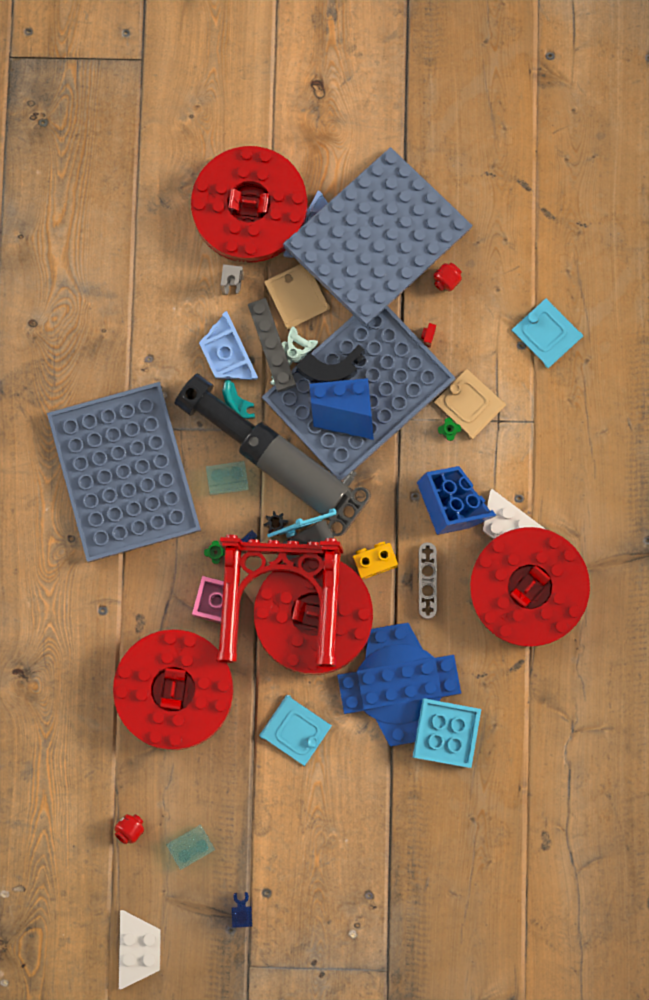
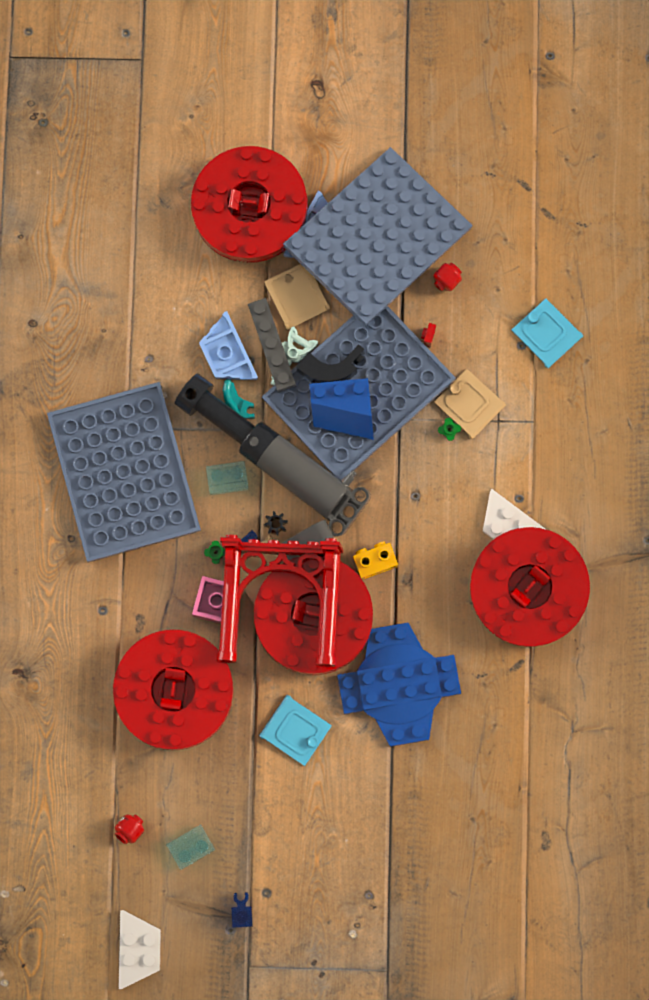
(231, 276): light grey hinge -> none
(291, 530): medium azure container -> none
(430, 581): light grey beam -> none
(446, 733): medium azure plate -> none
(452, 500): blue wedge -> none

